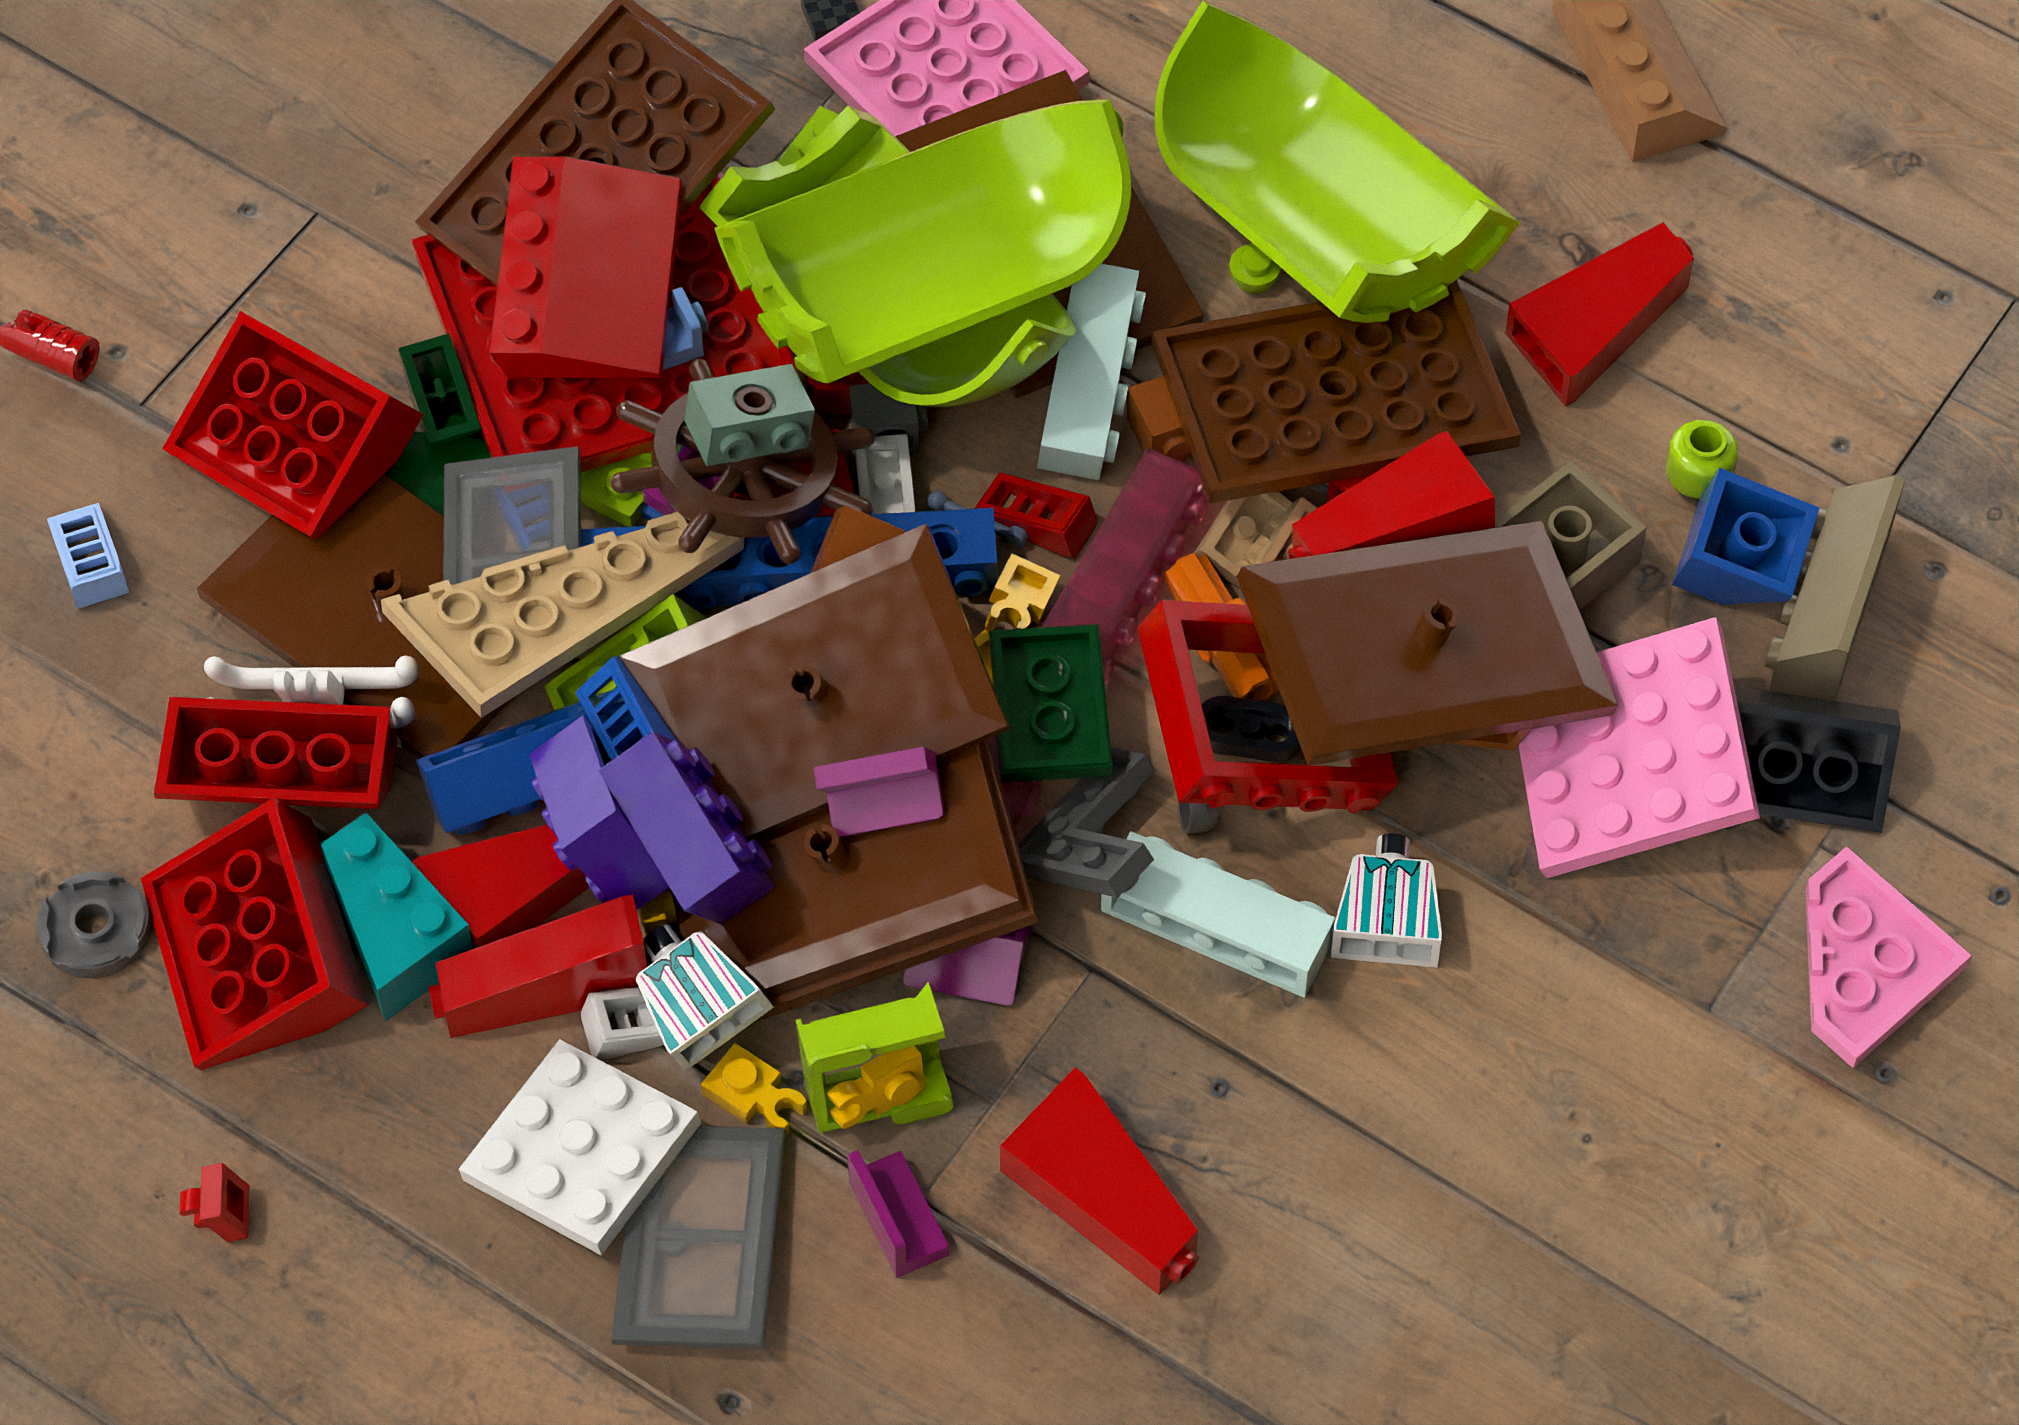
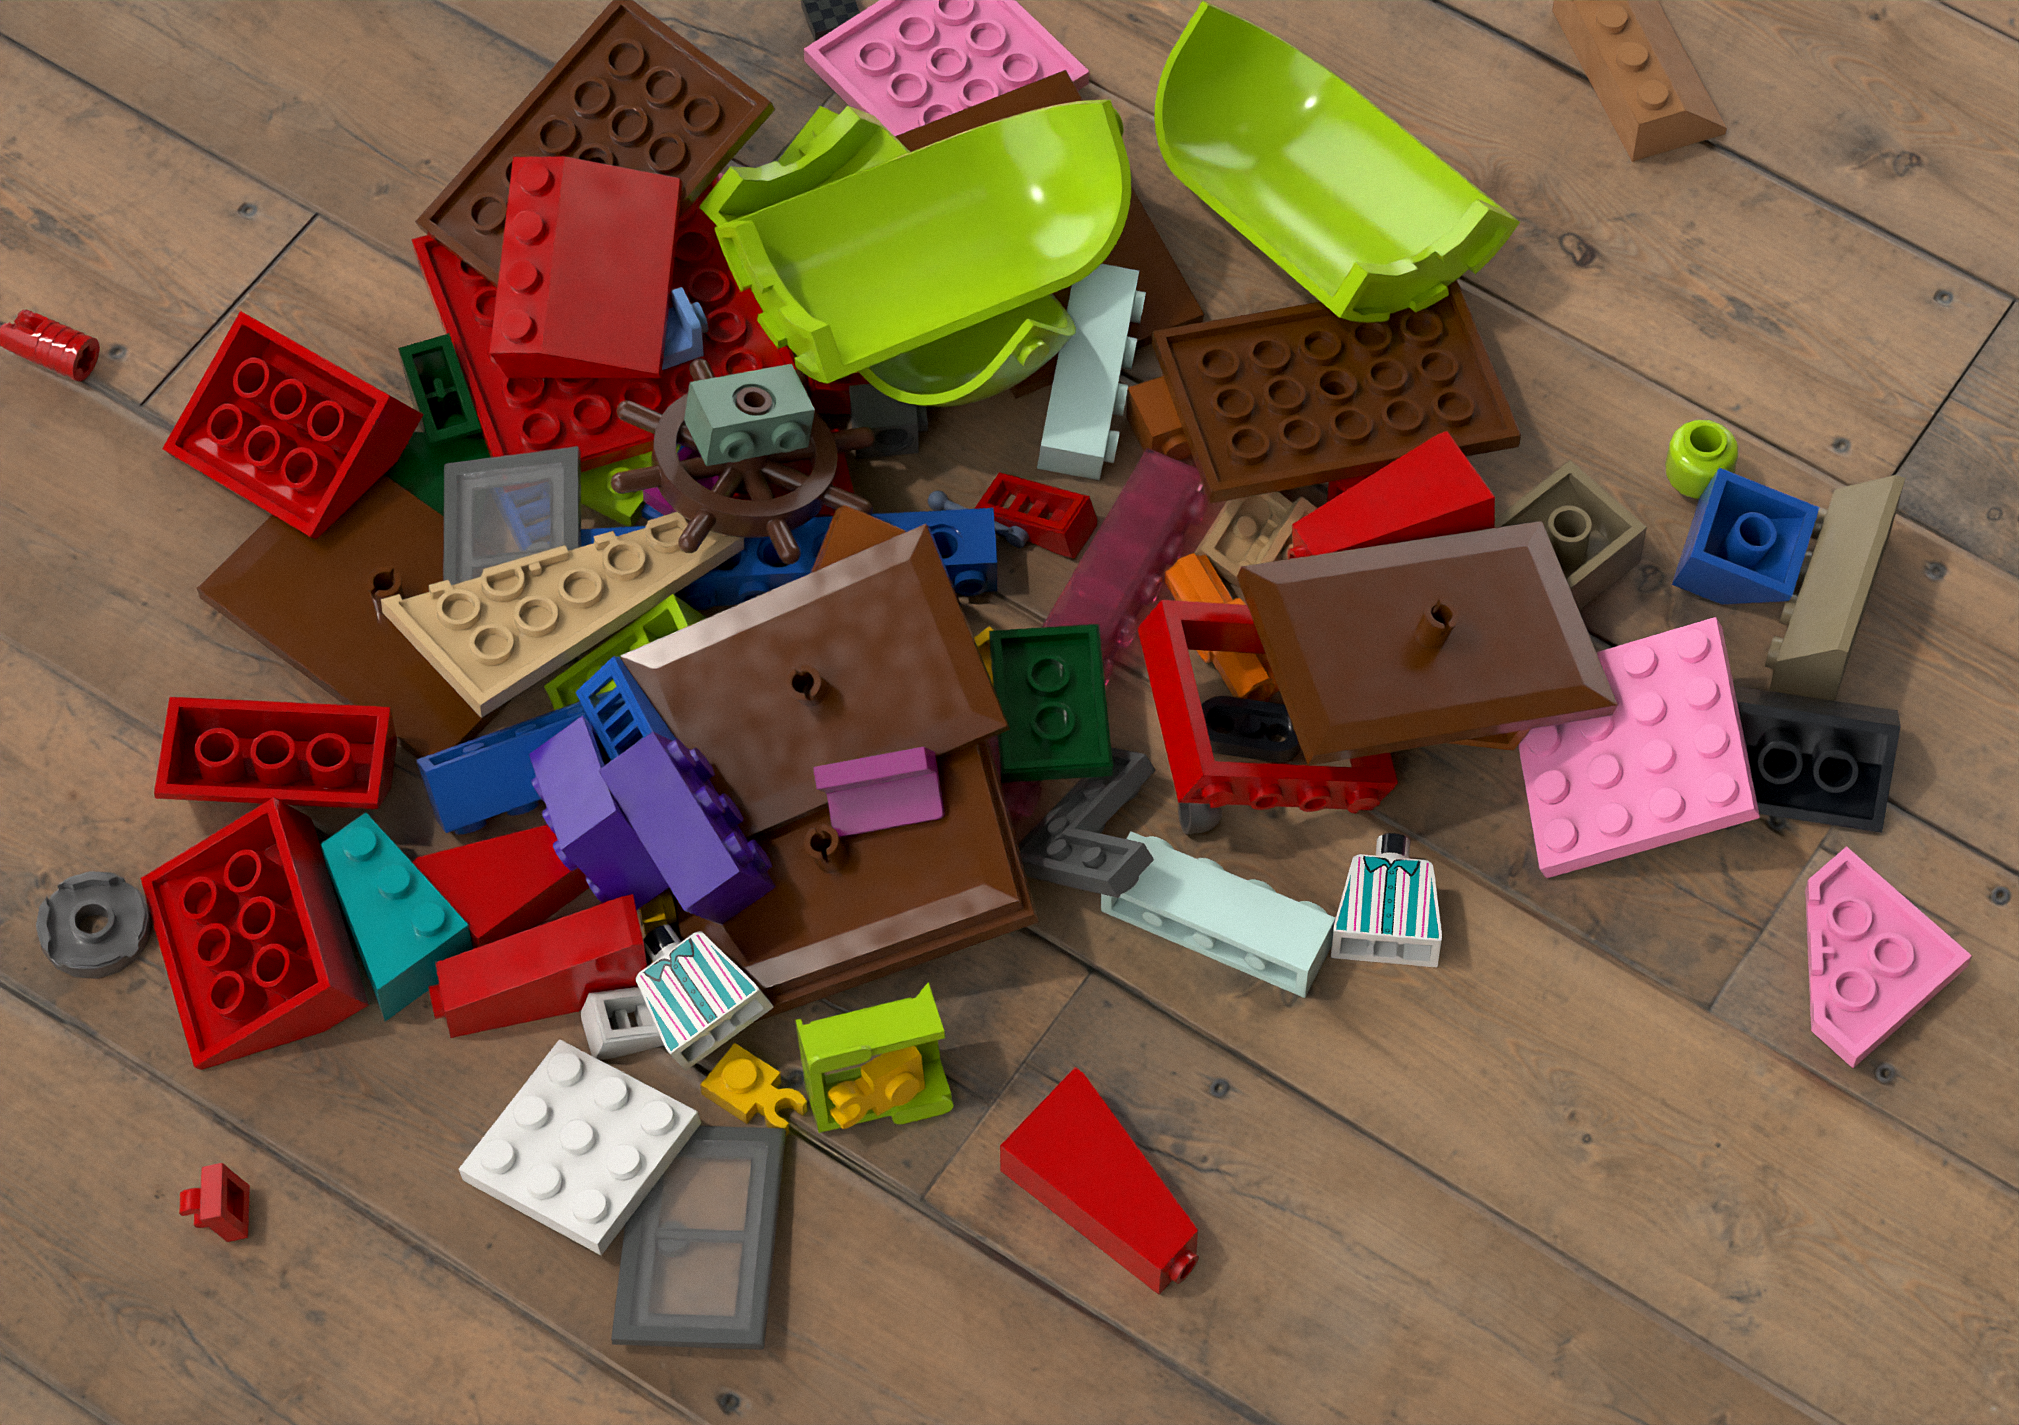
(94, 585): light blue slope -> none
(321, 684): white piece -> none
(886, 474): white plate -> none
(897, 1212): magenta panel -> none
(977, 972): magenta panel -> none
(1021, 594): yellow plate -> none
(1253, 269): lime plate -> none
(1598, 310): red slope -> none

